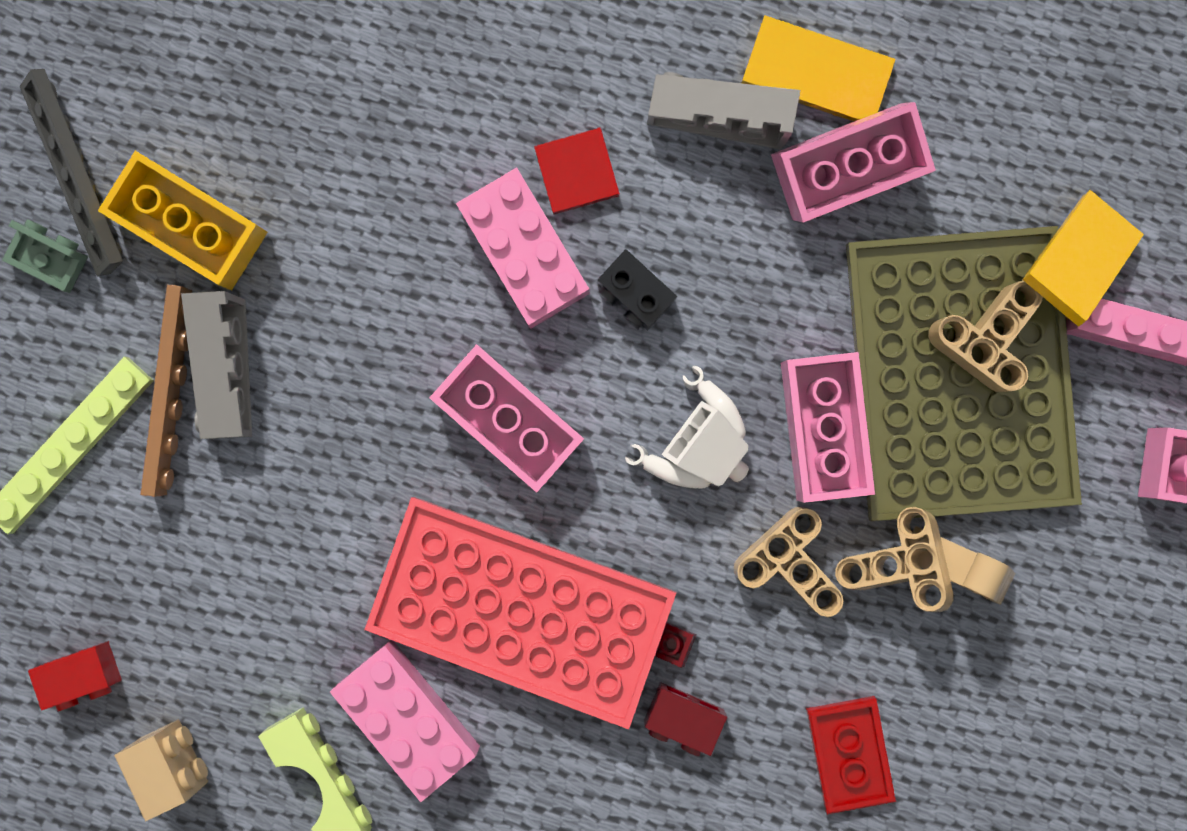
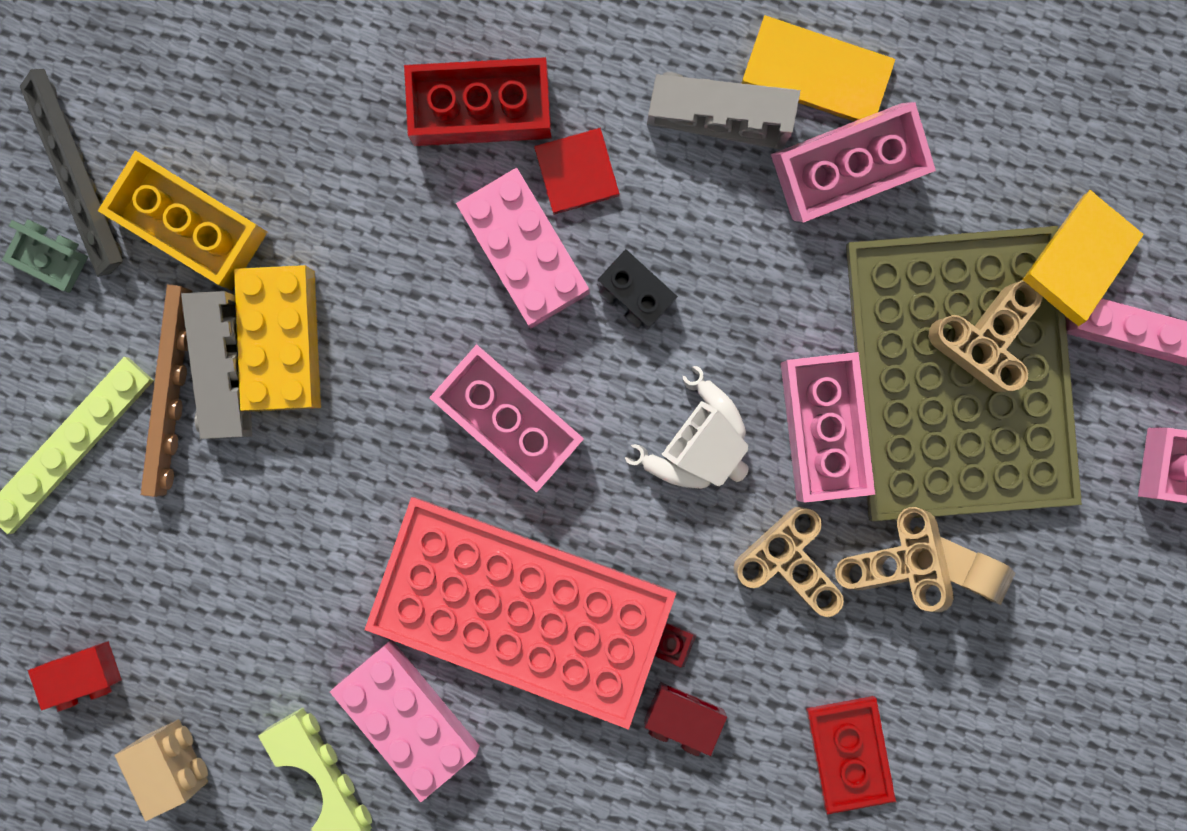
(277, 338): none -> yellow brick
(477, 101): none -> red brick

